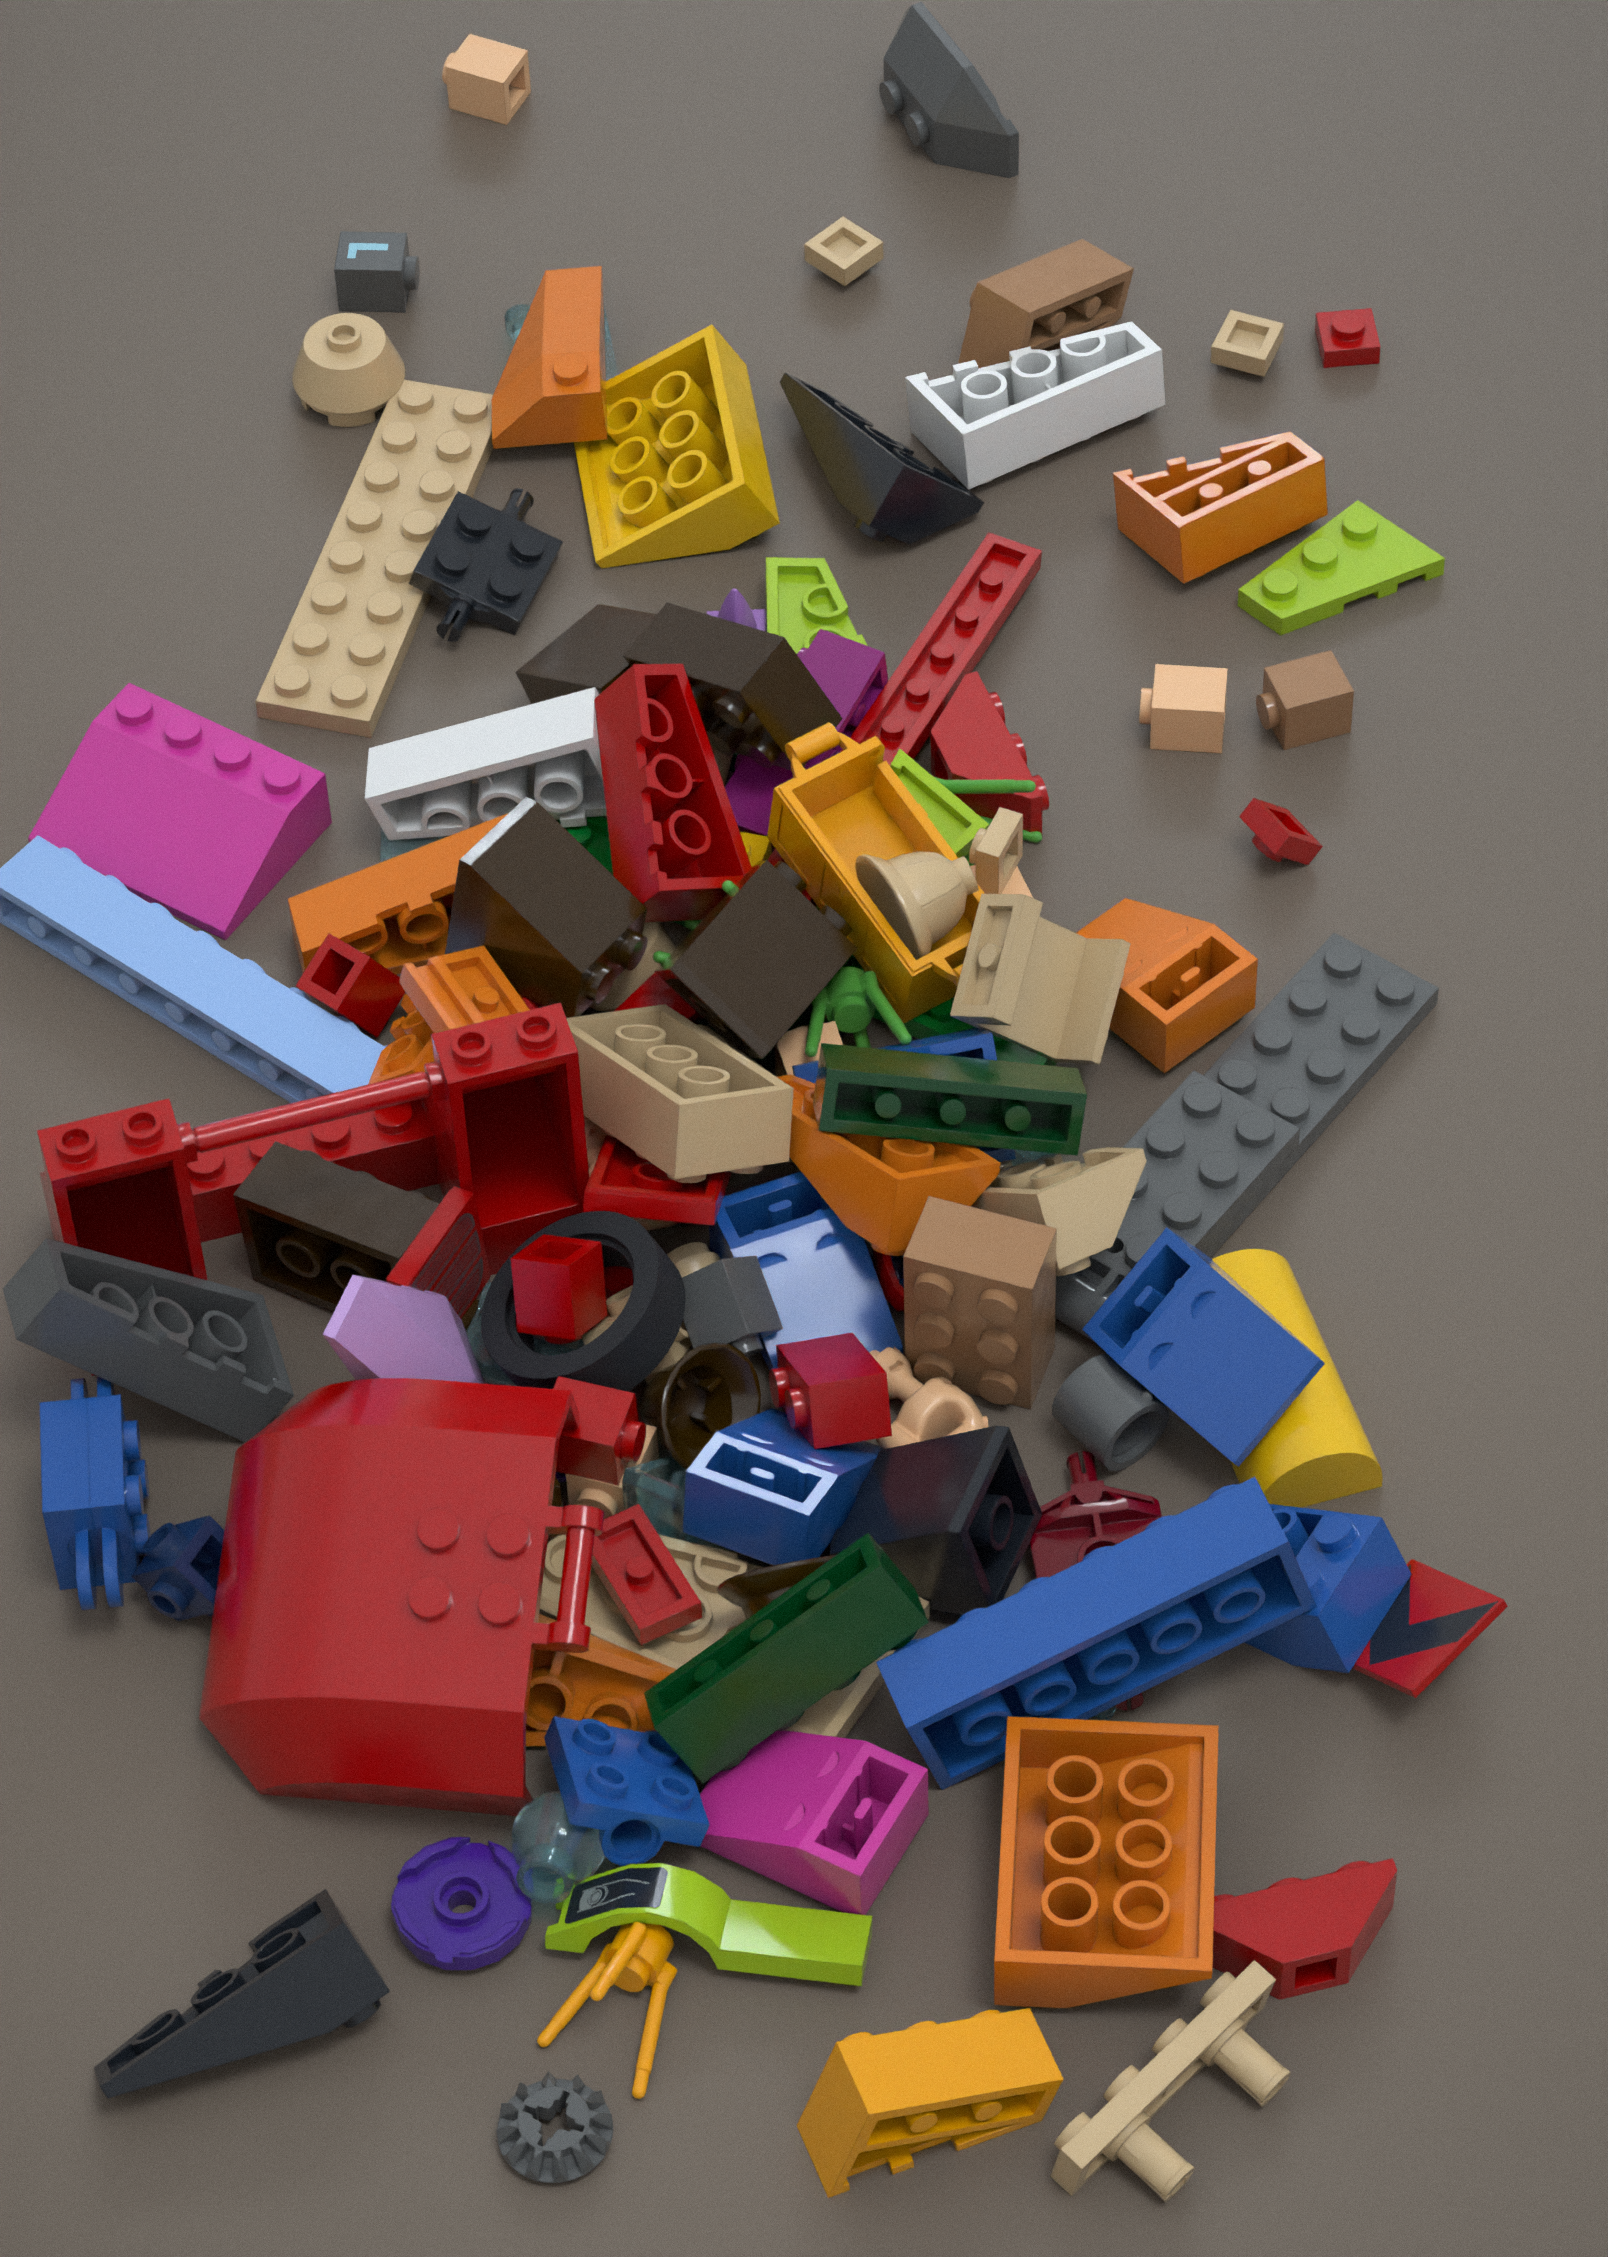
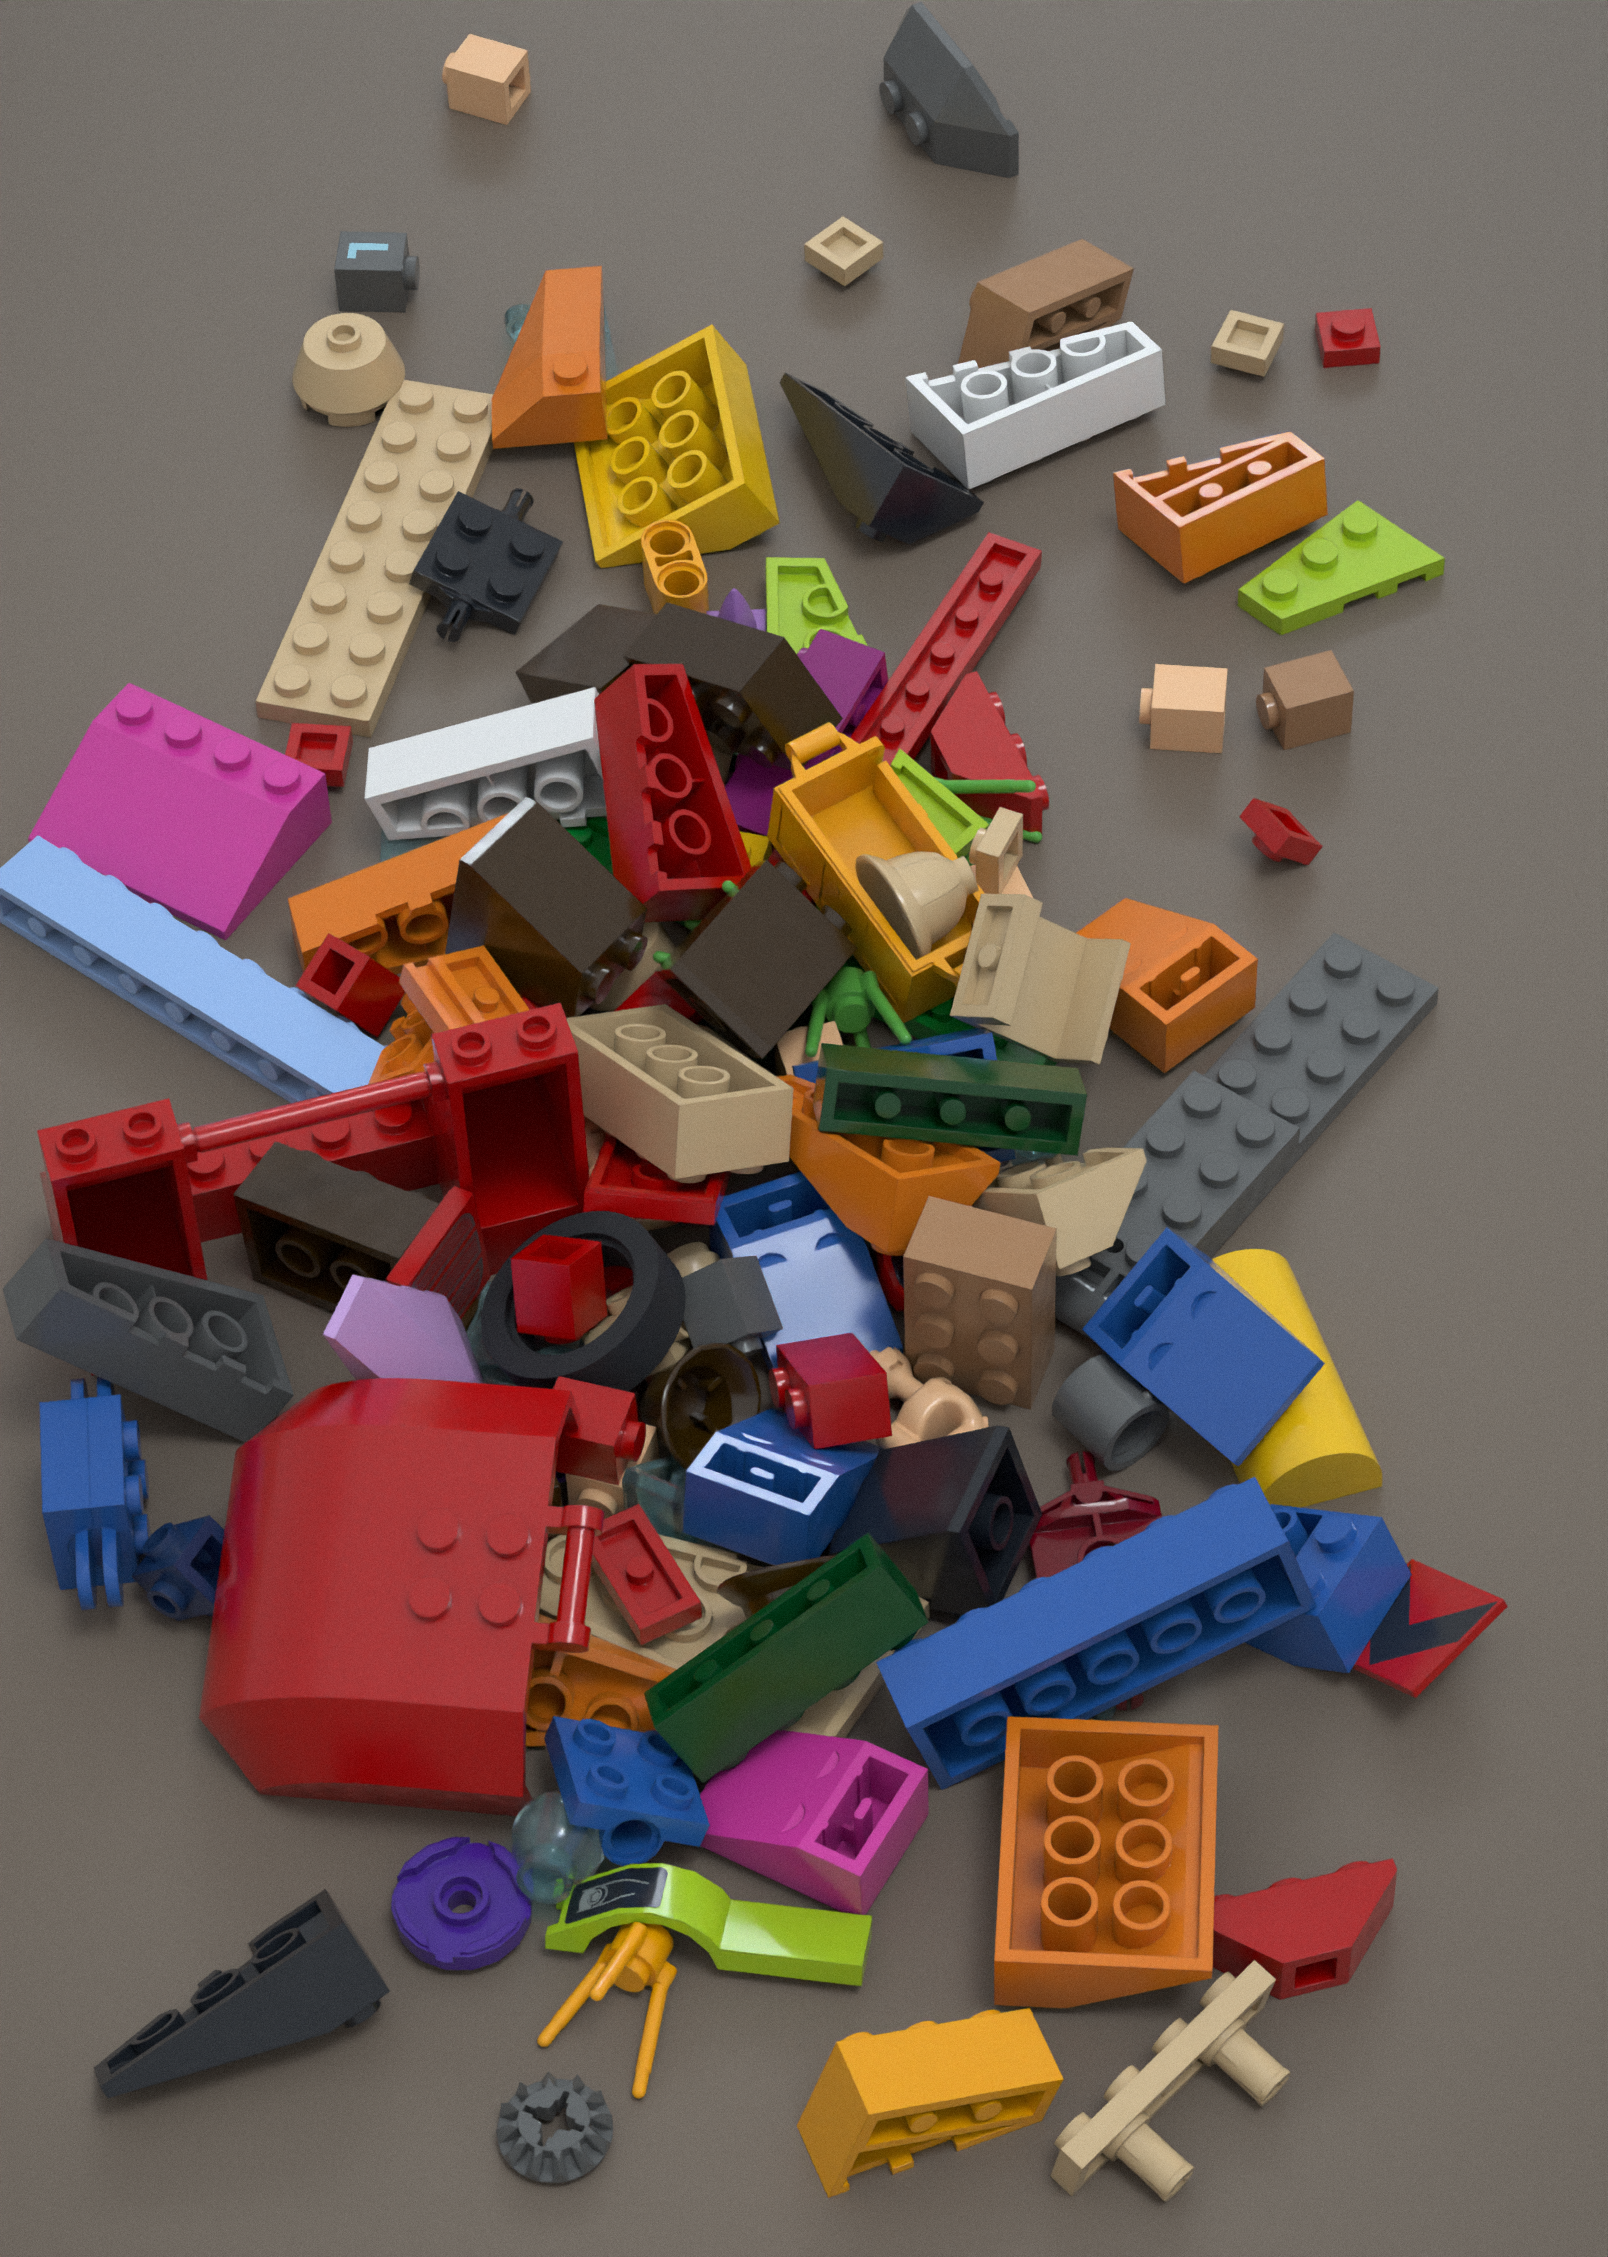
(322, 748): none -> red plate
(673, 567): none -> light orange beam

